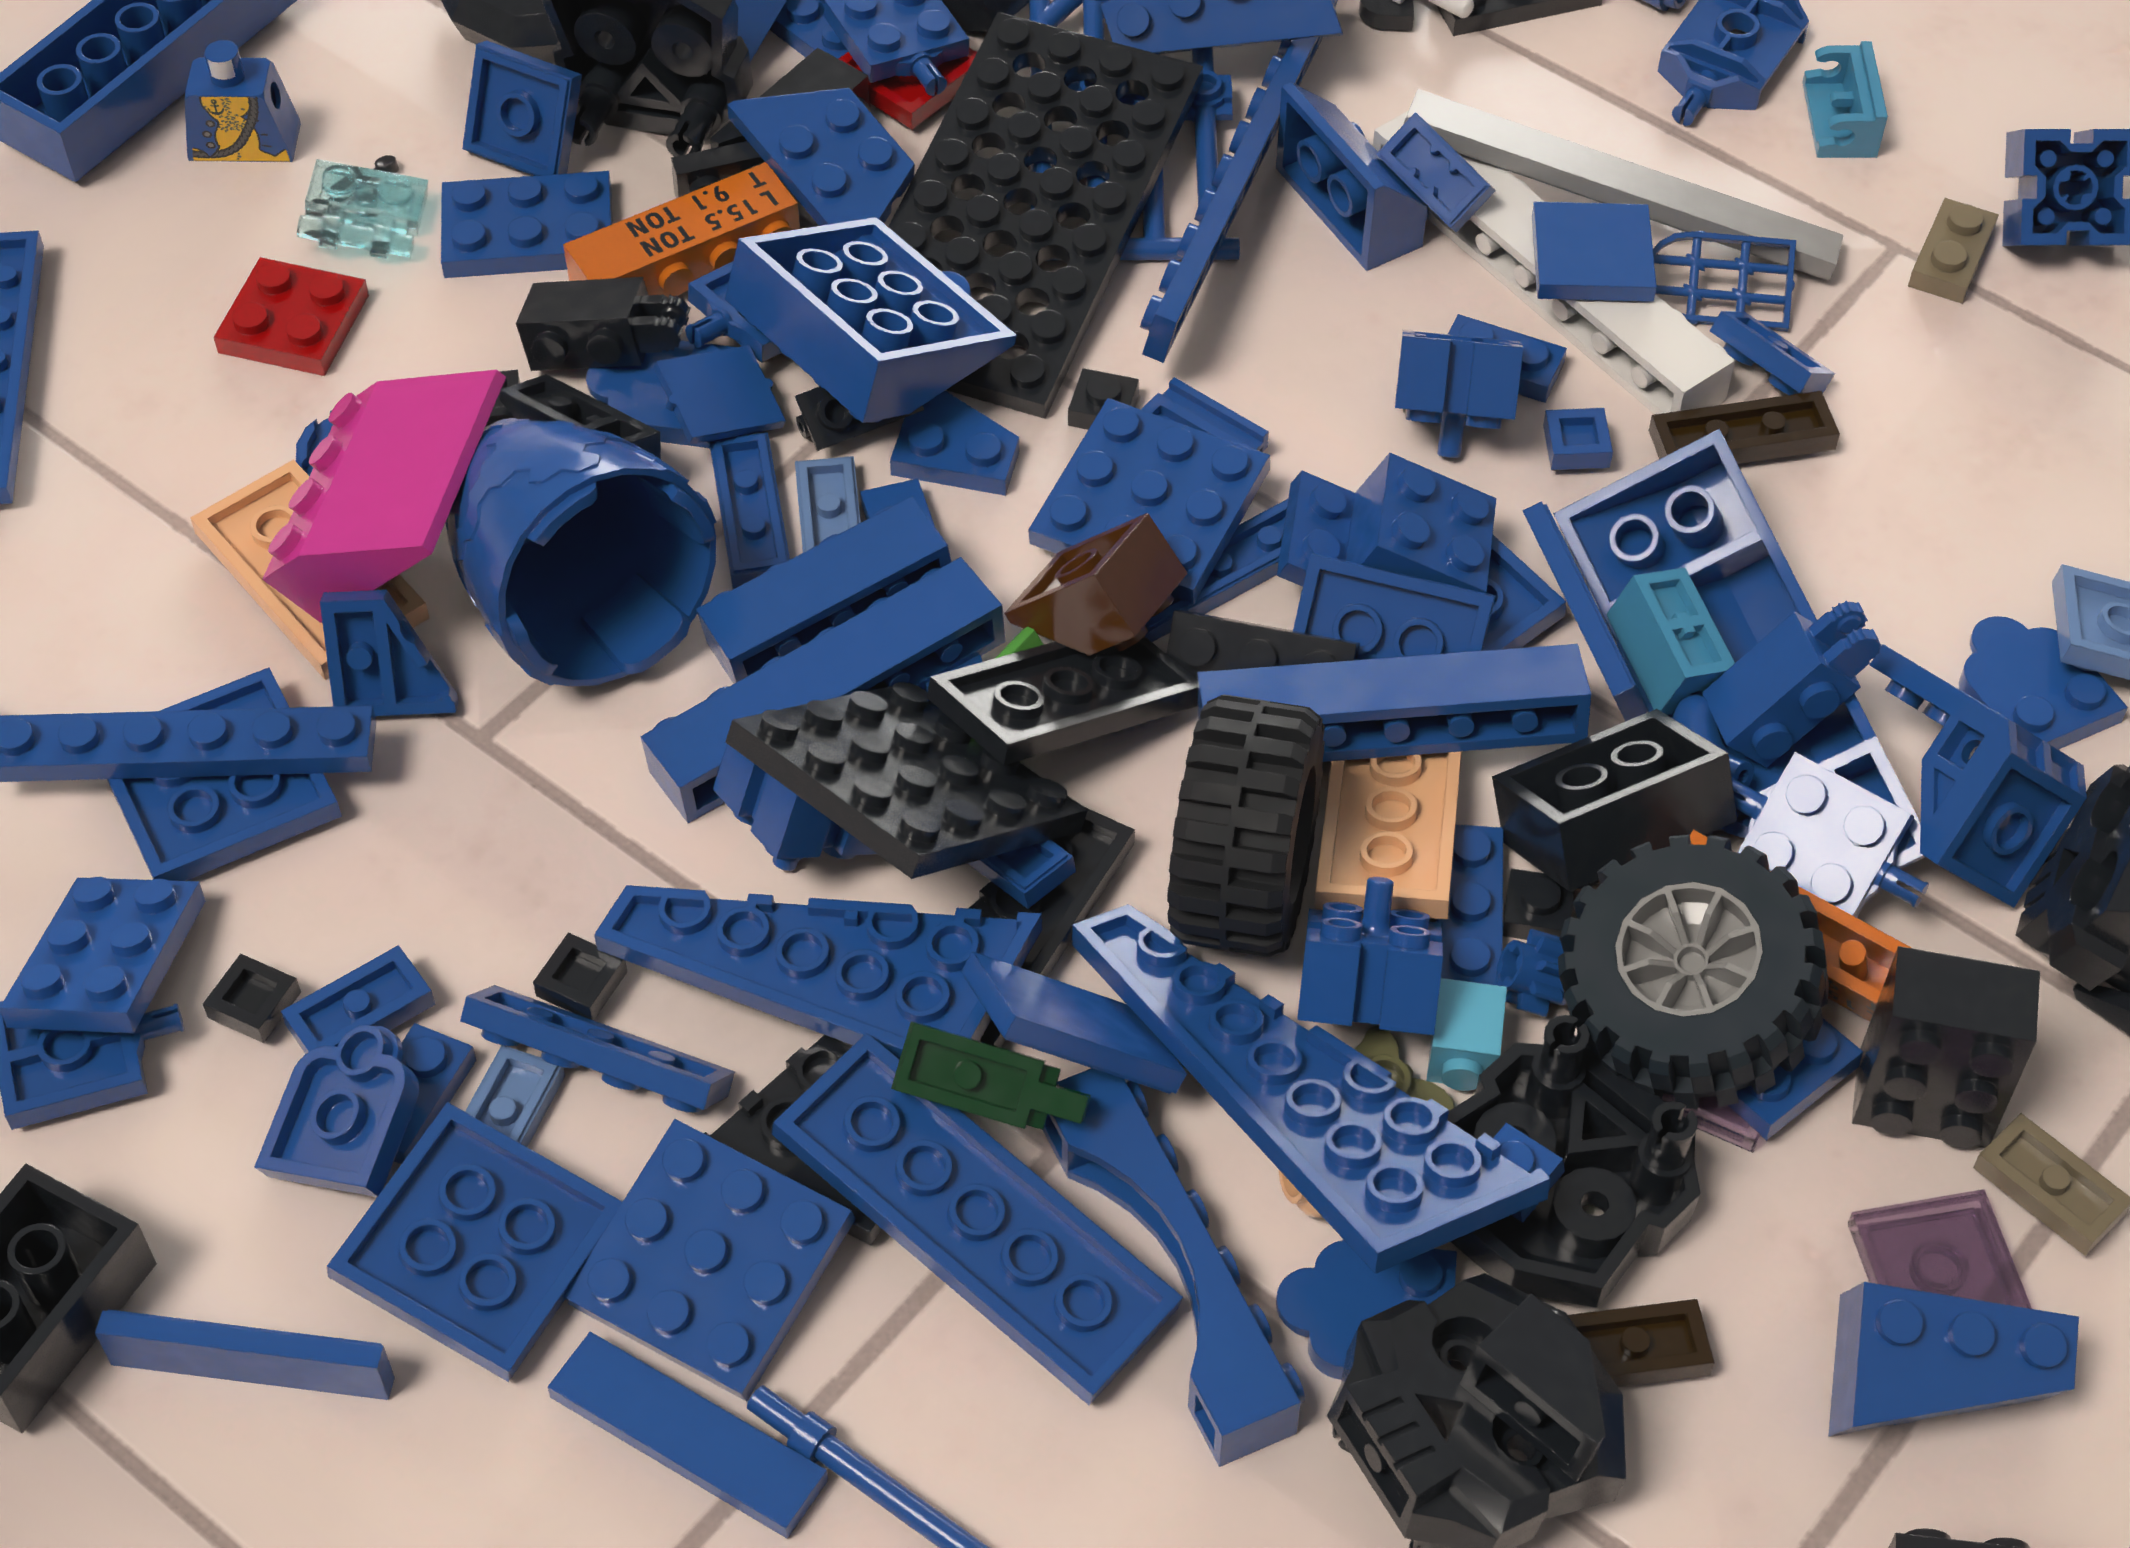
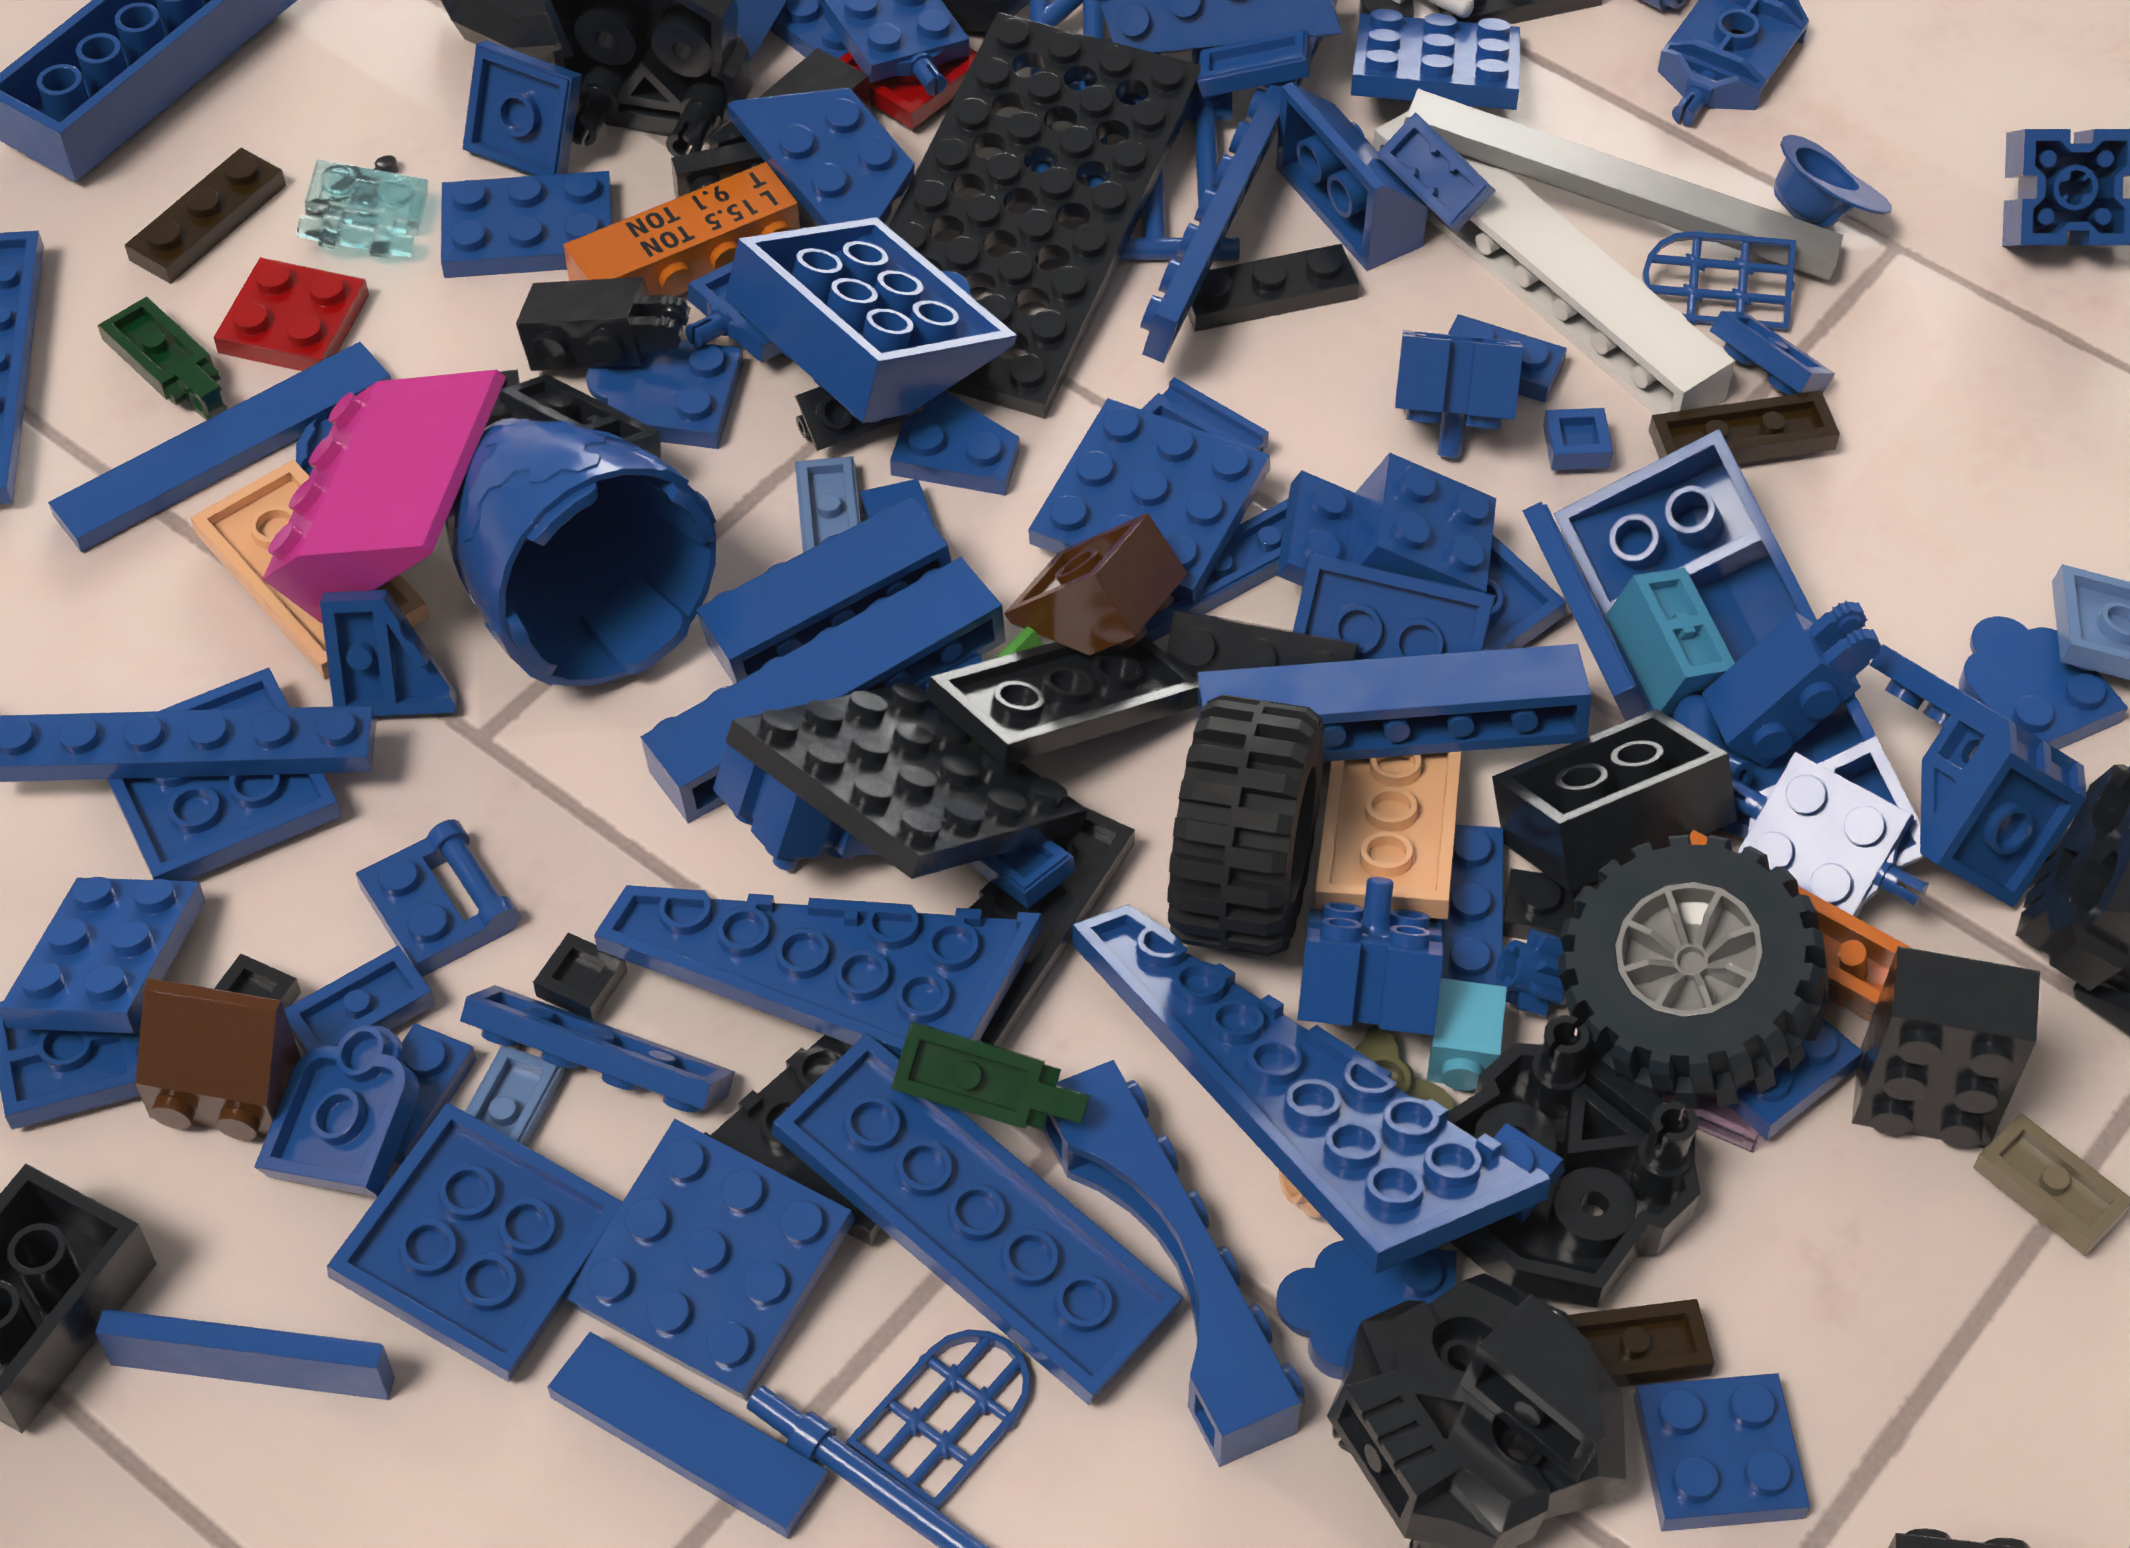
(165, 356): none -> dark green hinge
(205, 215): none -> dark brown plate
(212, 448): none -> blue tile
(213, 1058): none -> reddish brown slope
(238, 109): blue torso -> none
(418, 908): none -> blue plate
(719, 394): blue piece -> none
(749, 505): blue tile -> none
(946, 1440): none -> blue window
(1071, 1023): blue tile -> none
(1092, 392): black plate -> none
(1255, 63): none -> blue tile
(1274, 287): none -> black plate
(1437, 55): none -> blue plate
(1593, 251): blue tile -> none
(1720, 1452): none -> blue plate
(1819, 187): none -> blue piece
(1846, 102): dark azure hinge -> none
(1939, 1248): clear purple tile -> none
(1940, 1355): blue wedge -> none
(1953, 250): dark tan plate -> none

